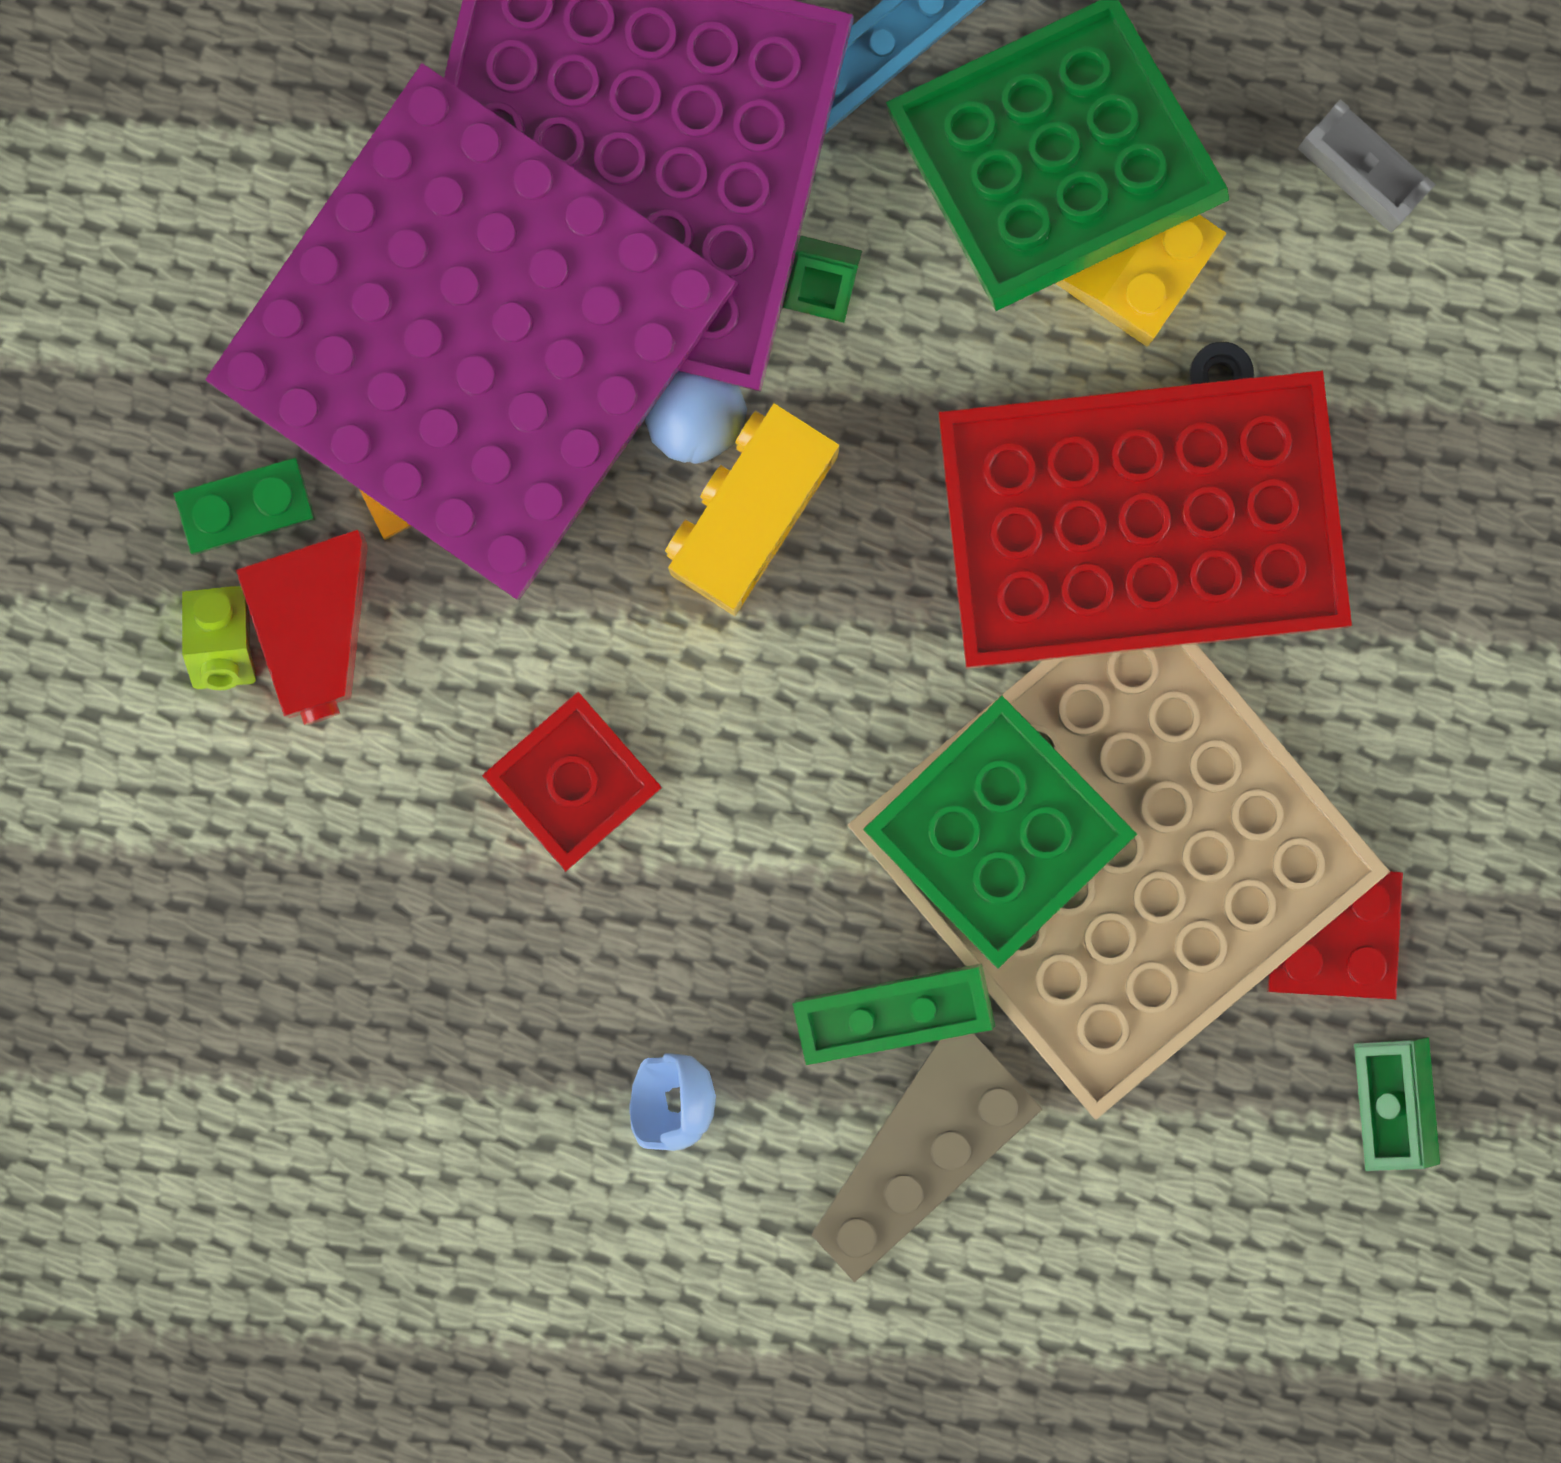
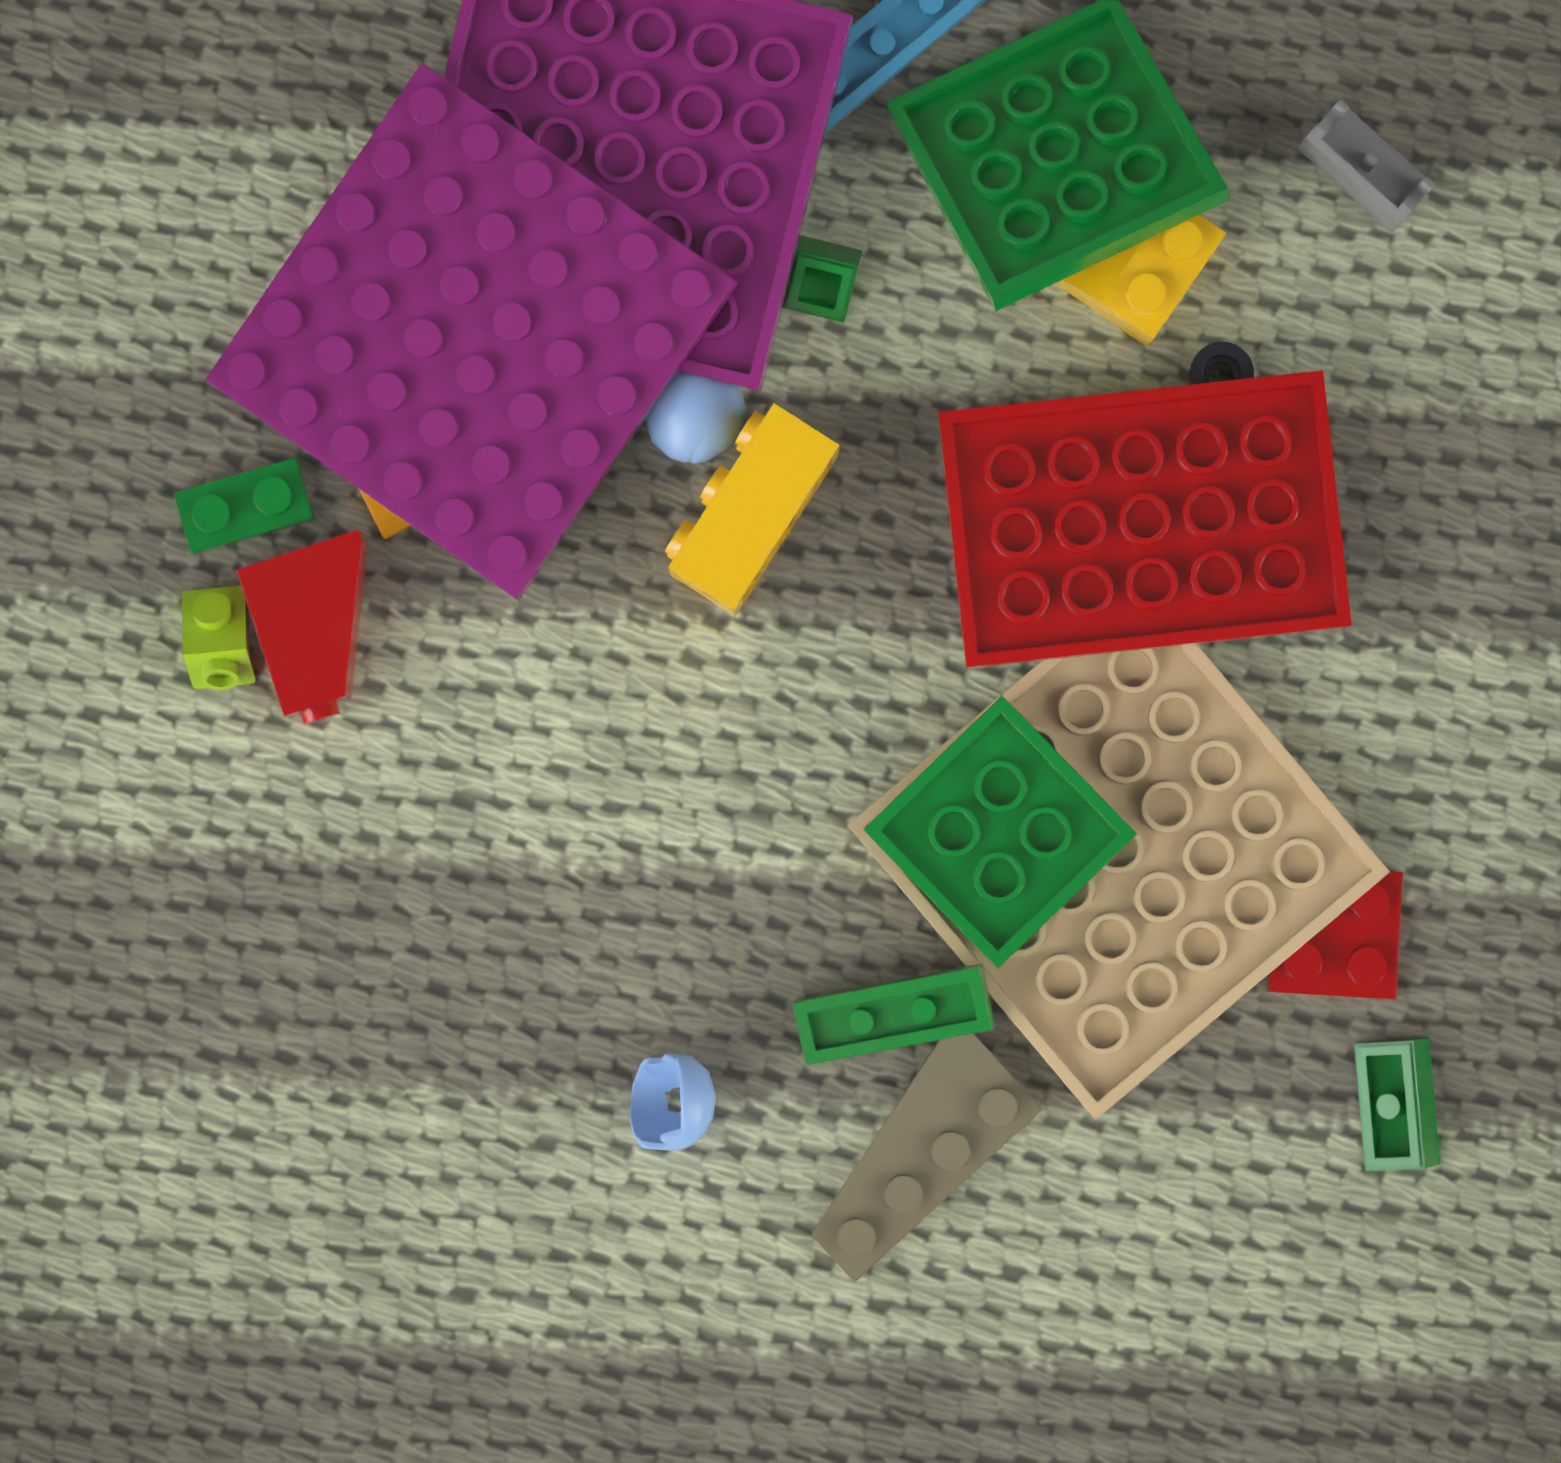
(572, 781): red plate -> none

